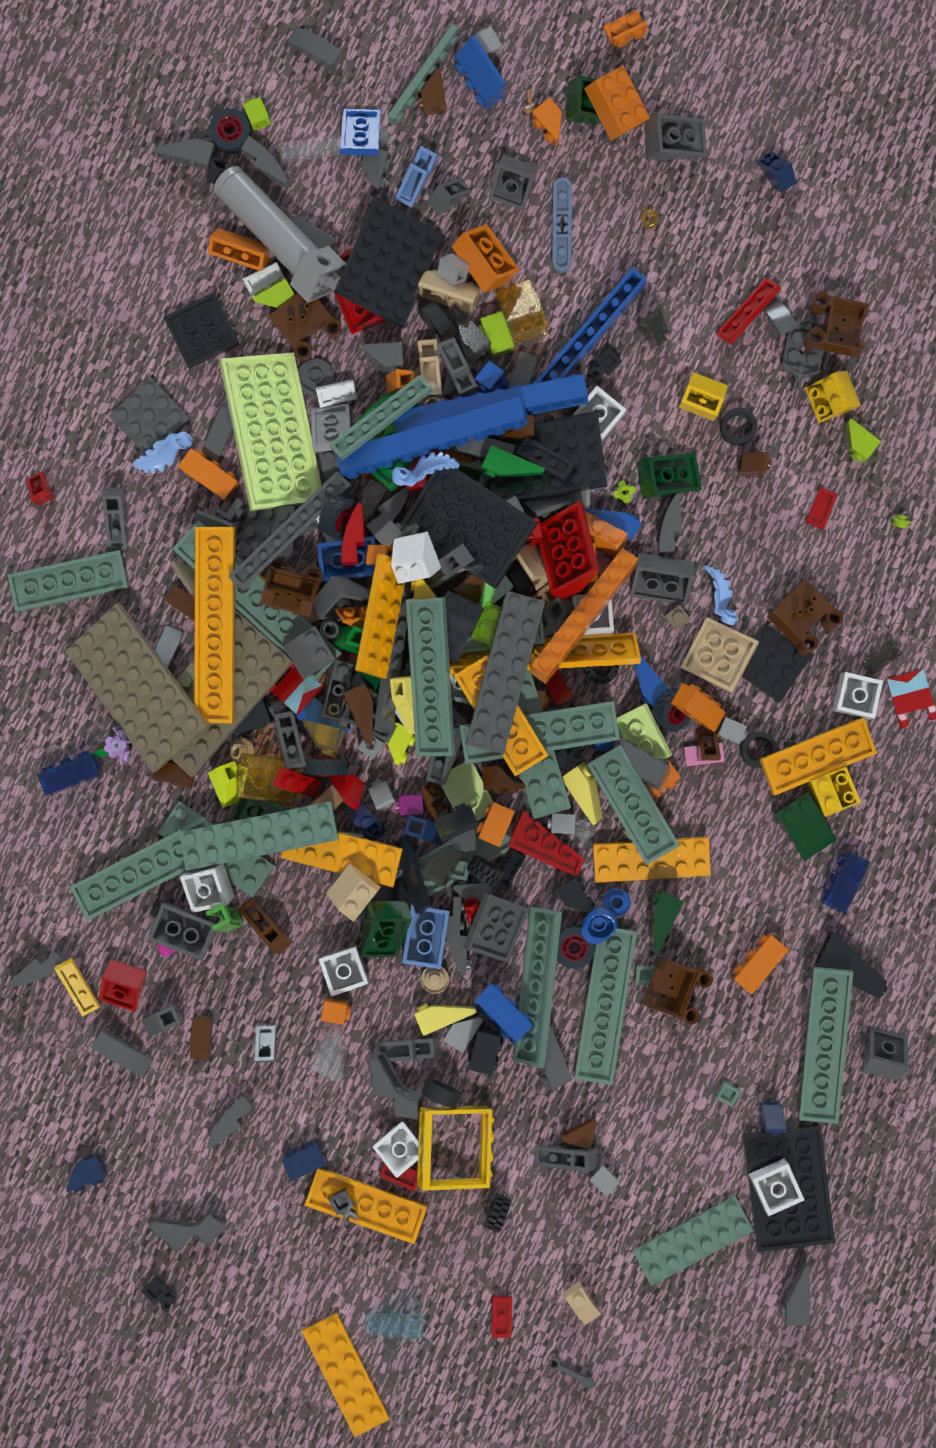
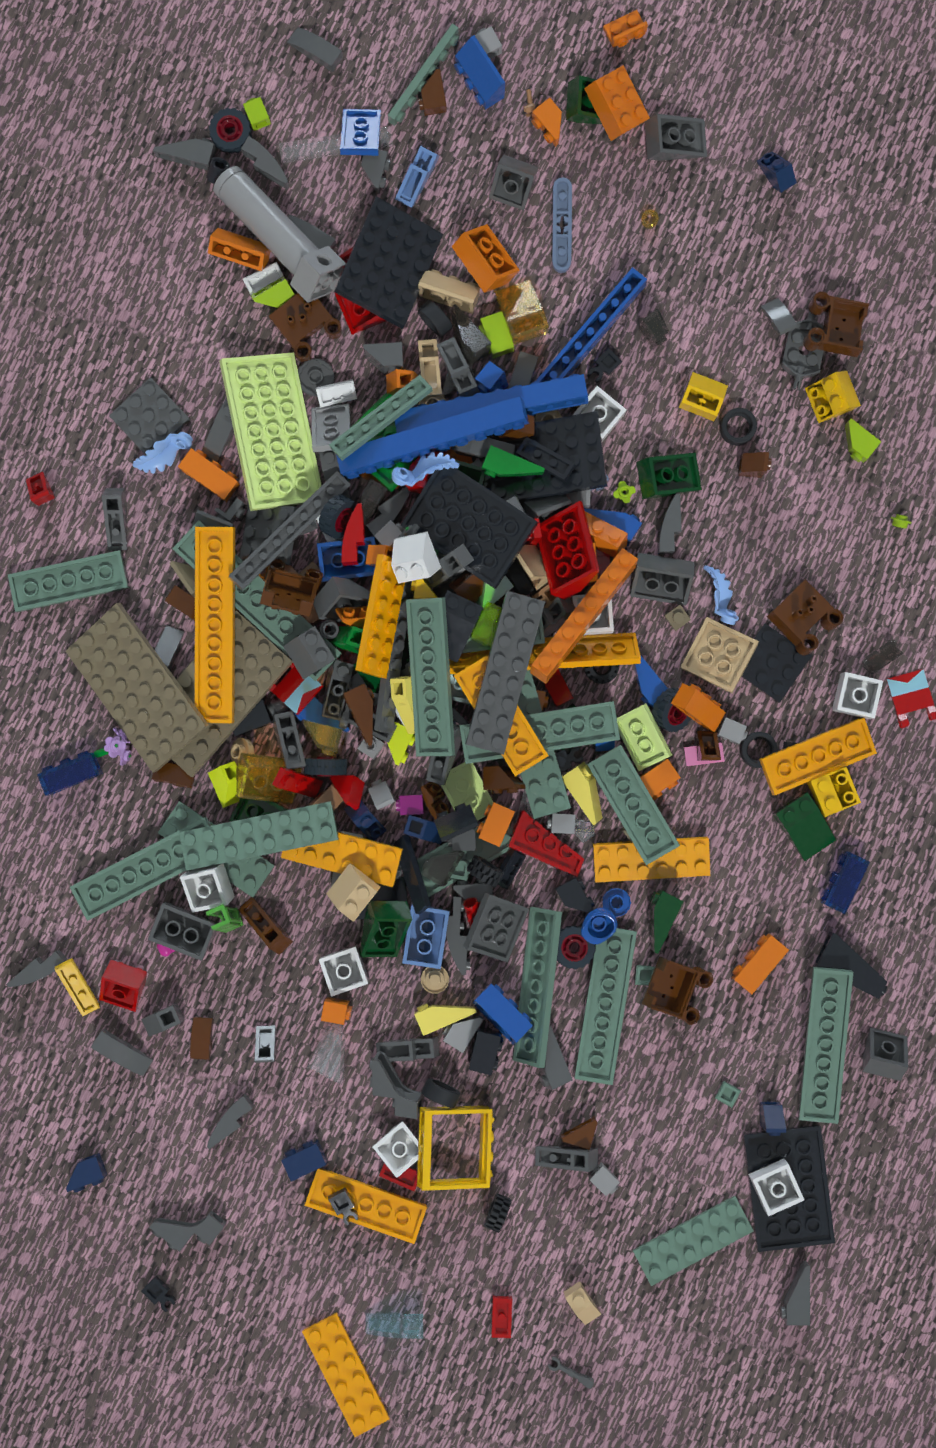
(201, 330): black plate -> none
(448, 195): dark grey slope -> none
(453, 269): light grey brick -> none
(649, 769): dark grey slope -> none
(748, 311): red tile -> none
(821, 508): red tile -> none

